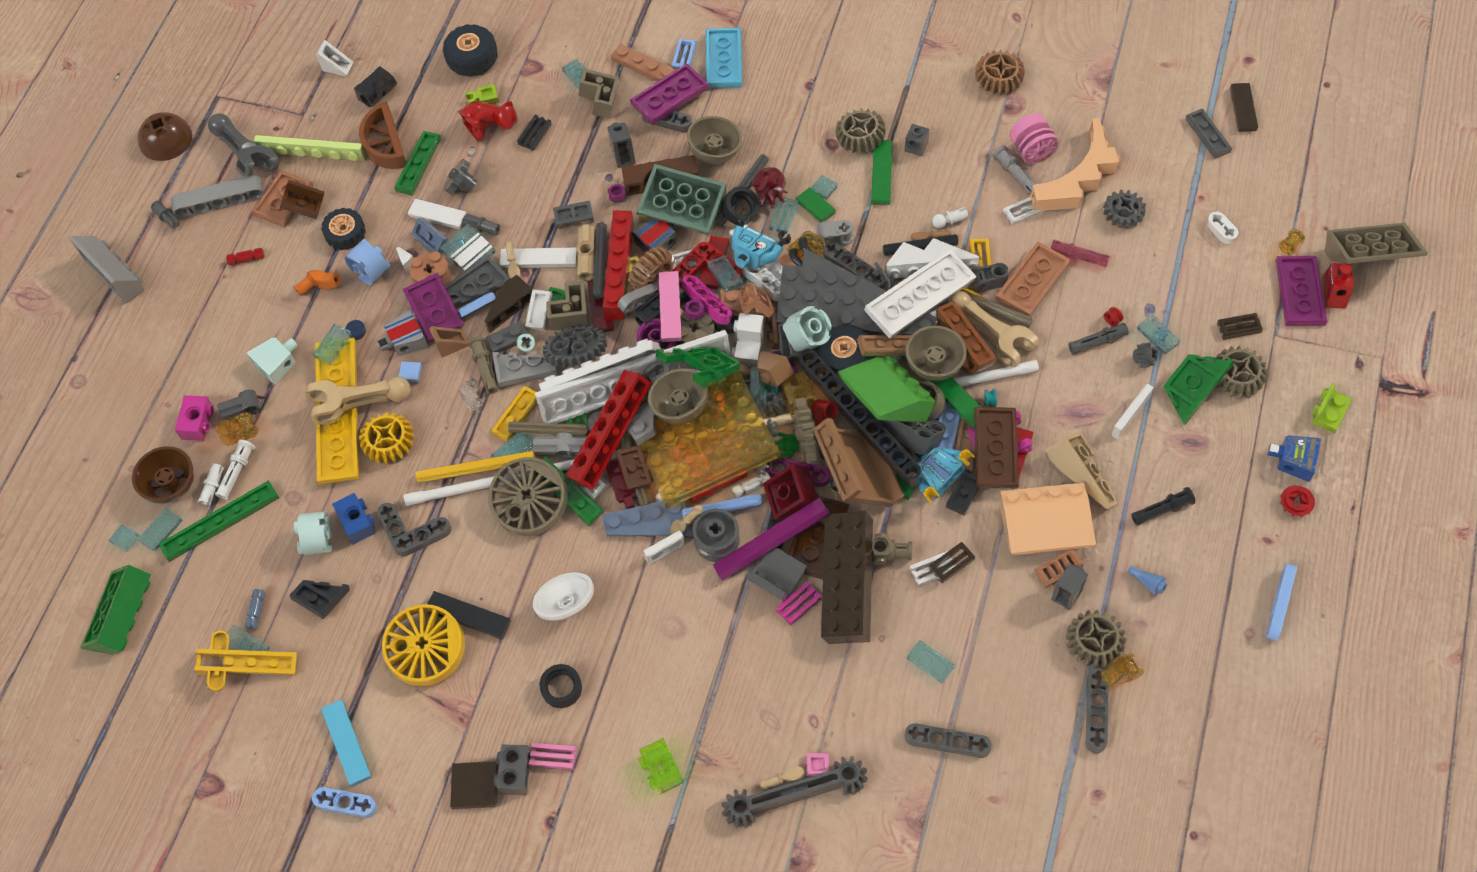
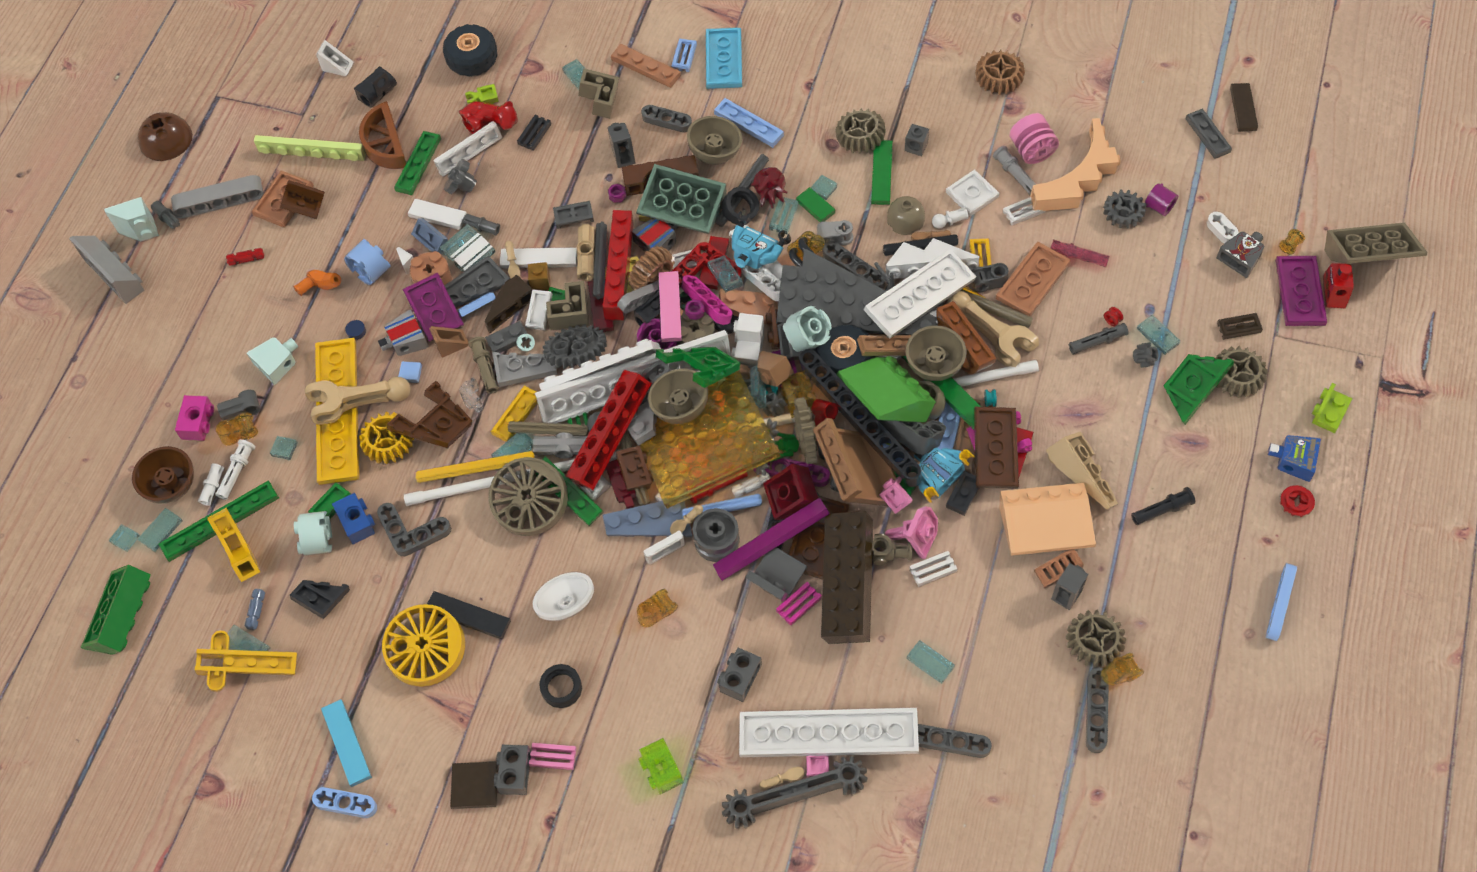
(133, 219): none -> light aqua slope
(235, 545): none -> yellow arch
(247, 152): dark grey piece -> none
(283, 448): none -> clear light blue tile
(332, 344): clear light blue plate -> none
(334, 494): none -> green tile
(343, 228): black wheel -> none
(440, 425): none -> reddish brown wing
(468, 148): none -> white tile
(539, 276): none -> pearl gold brick
(658, 605): none -> clear yellow piece
(669, 94): magenta tile -> none
(744, 675): none -> dark grey brick
(749, 122): none -> light blue plate
(755, 298): nougat bracket -> none
(829, 732): none -> white plate
(895, 495): none -> bright pink bracket
(906, 215): none -> dark tan cylinder
(919, 531): none -> bright pink piece
(938, 572): dark brown tile -> none
(972, 192): none -> white tile
(1132, 411): white tile -> none
(1153, 582): medium blue cone -> none
(1161, 199): none -> magenta piece
(1242, 252): none -> dark grey torso

